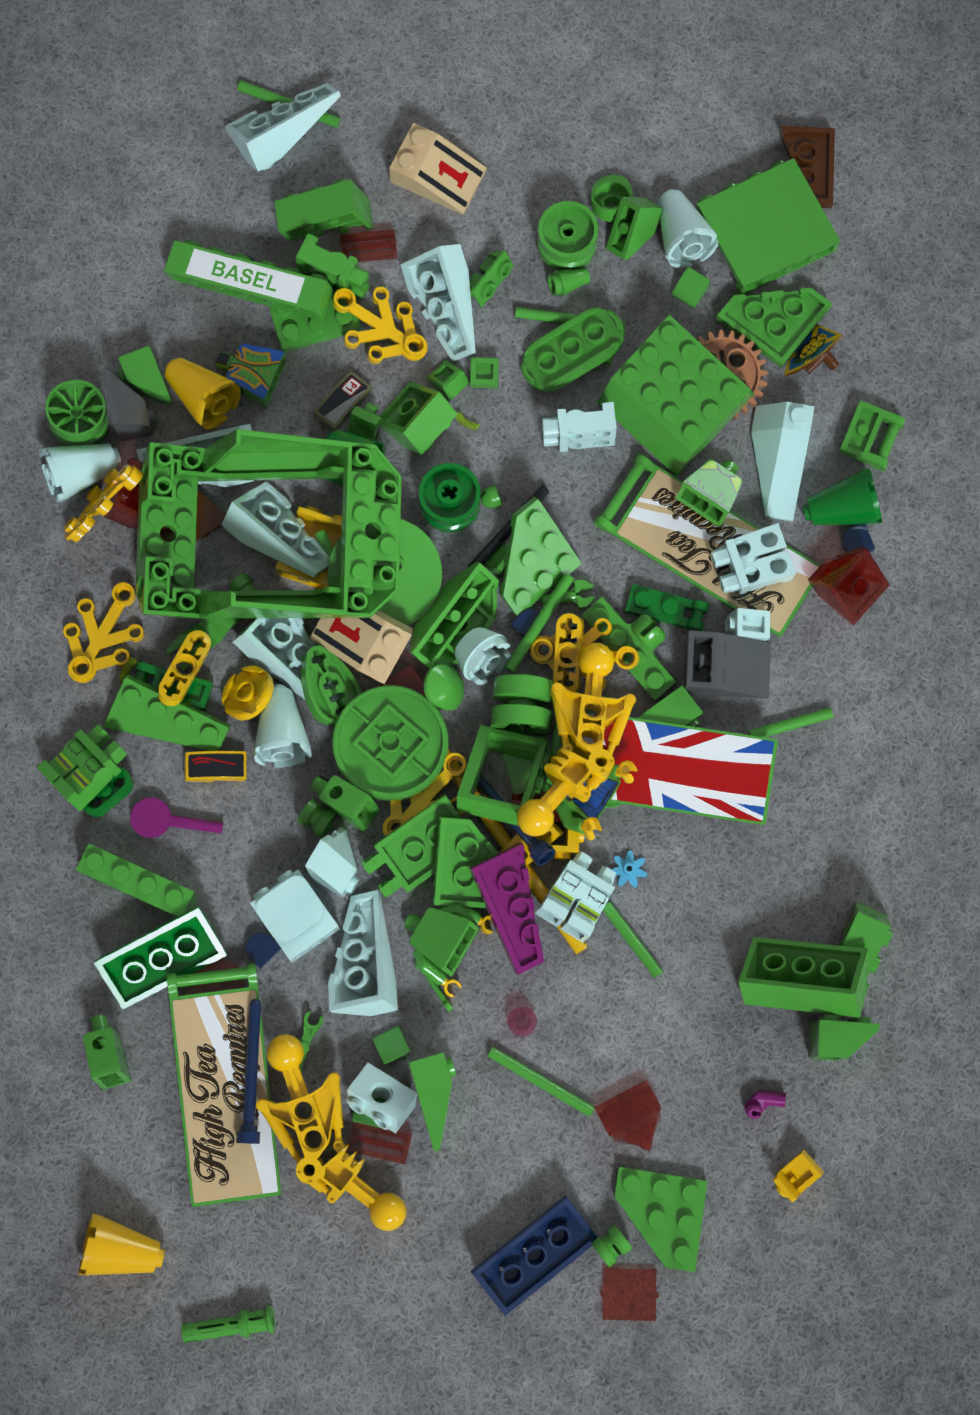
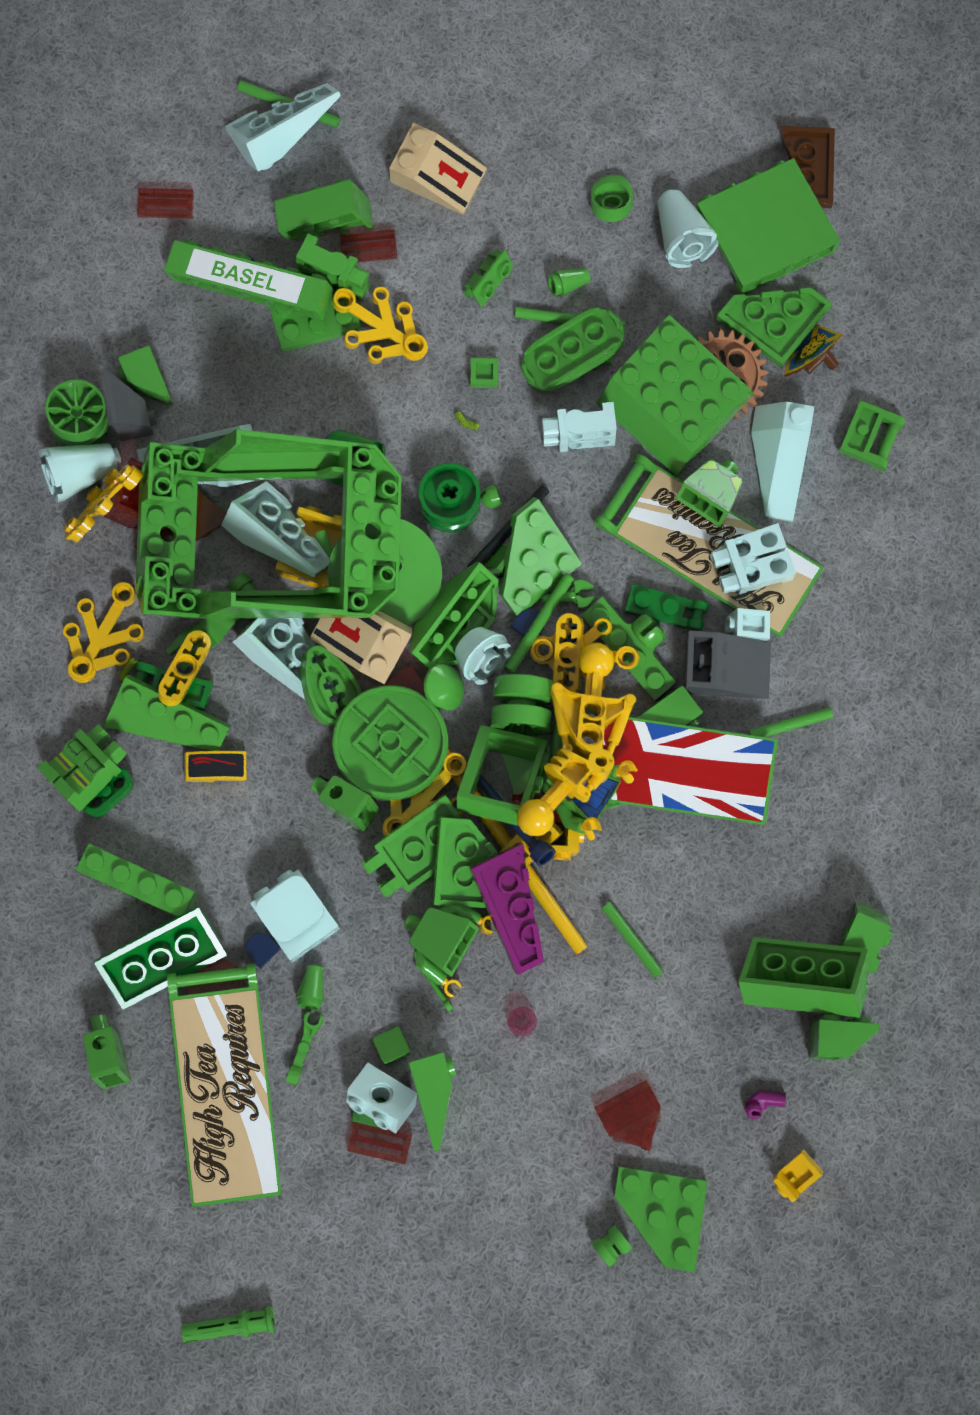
(117, 1249): yellow cone -> none
(153, 818): magenta piece -> none
(165, 193): none -> clear red tile
(202, 391): yellow cone -> none
(247, 693): yellow tile -> none
(249, 1131): dark blue piece -> none
(254, 370): torso -> none
(281, 732): light aqua cone -> none
(285, 1055): yellow piece -> none
(311, 990): none -> bright green cone
(317, 818): bright green wheel -> none
(334, 863): light aqua wedge -> none
(342, 400): slope -> none
(364, 421): bright green tile -> none
(364, 966): light aqua wedge -> none
(417, 417): bright green slope -> none
(443, 288): light aqua wedge -> none
(448, 379): bright green slope -> none
(534, 1255): dark blue slope -> none
(541, 1081): bright green bar -> none
(567, 236): bright green wheel -> none
(580, 887): light aqua hips -> none
(629, 875): medium azure plant -> none
(629, 1294): clear red piece -> none
(633, 225): bright green slope -> none
(691, 287): bright green slope -> none
(846, 502): green cone -> none
(849, 583): clear red slope -> none
(856, 538): dark blue tile -> none

